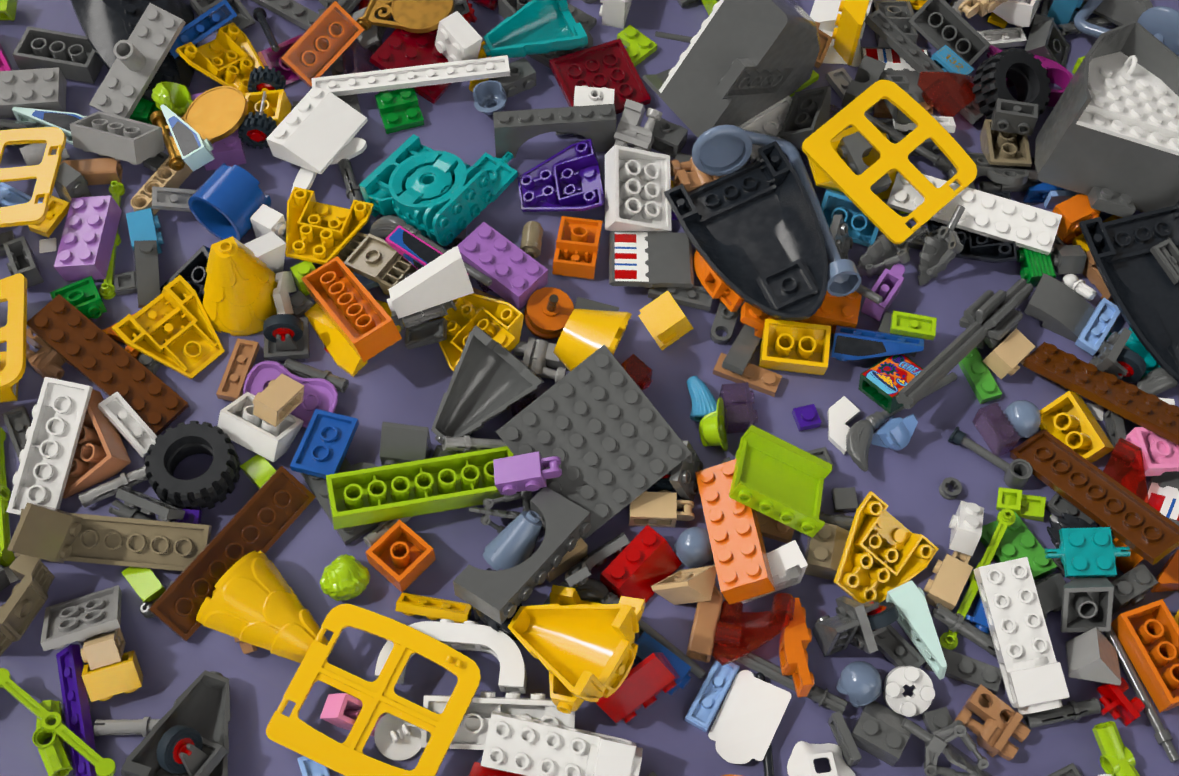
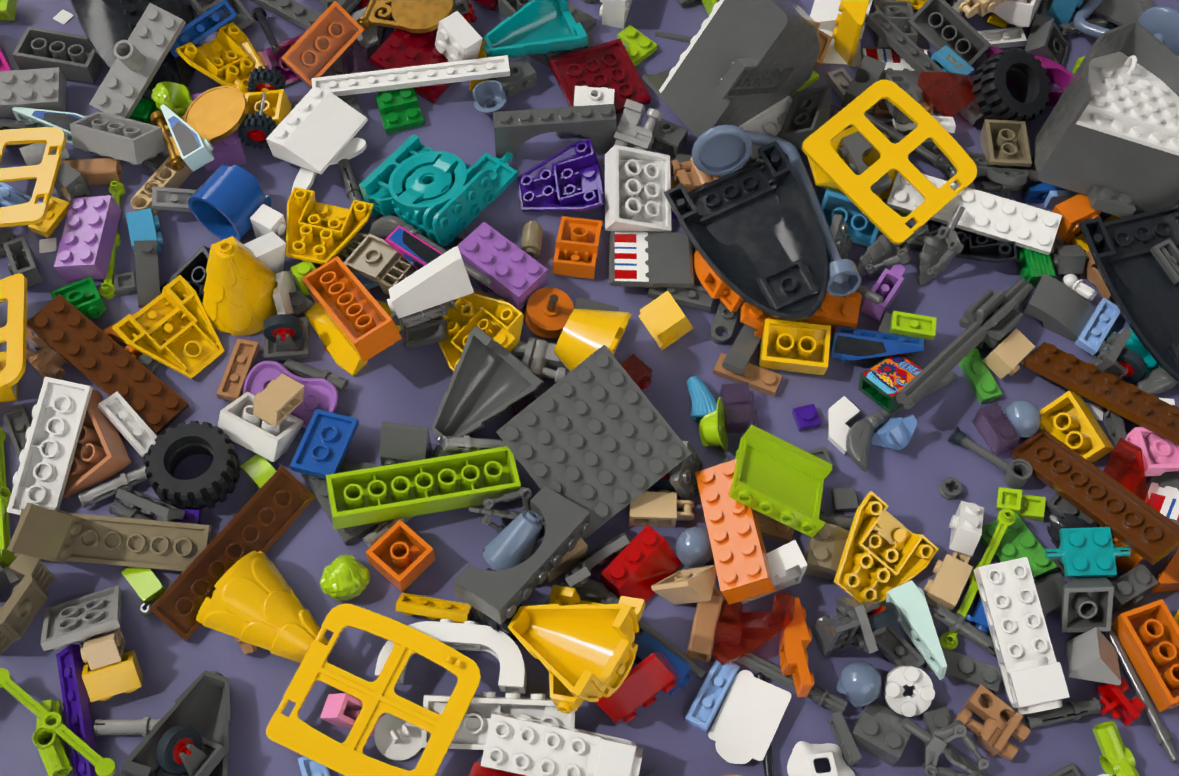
(63, 16): none -> white sticker
(524, 472): medium lavender brick -> none
(1014, 117): dark grey brick -> none

